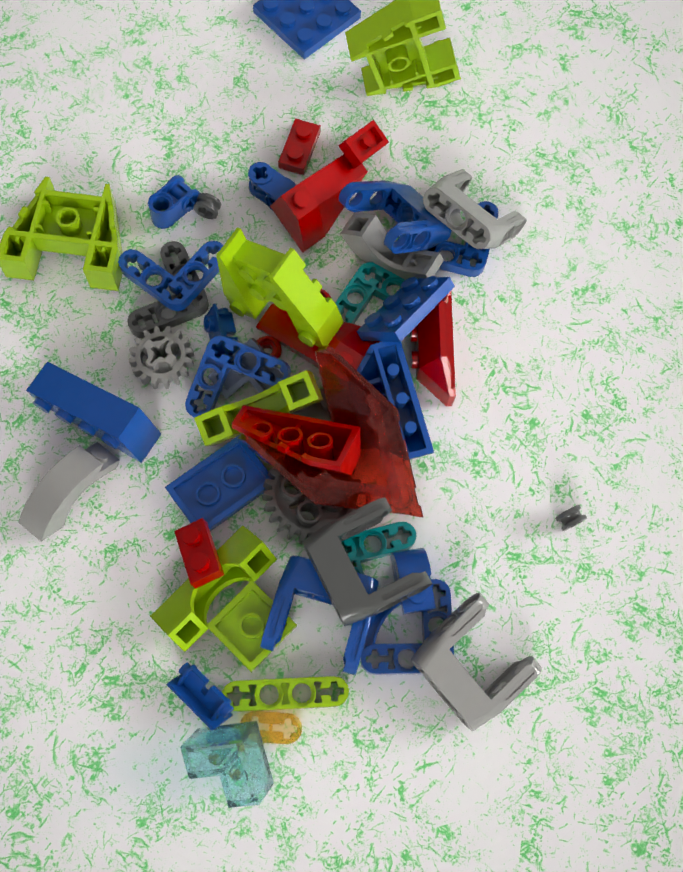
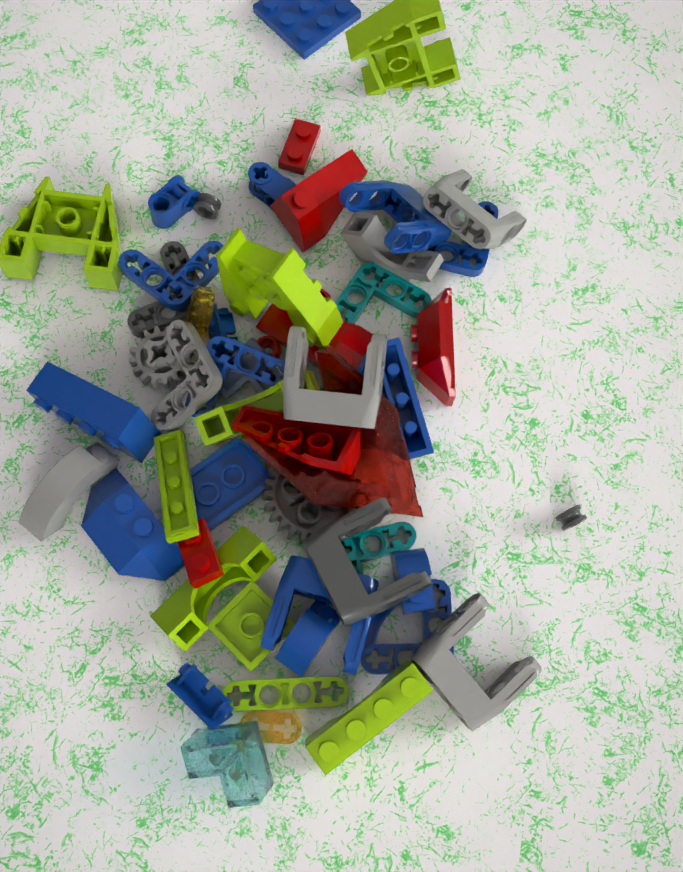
(128, 531): none -> blue wedge
(176, 487): none -> lime tile
(193, 383): none -> light grey beam
(201, 309): none -> clear yellow beam
(308, 637): none -> blue brick
(327, 406): none -> light grey connector
(363, 144): red plate -> none
(368, 718): none -> lime arch
(405, 309): blue plate -> none

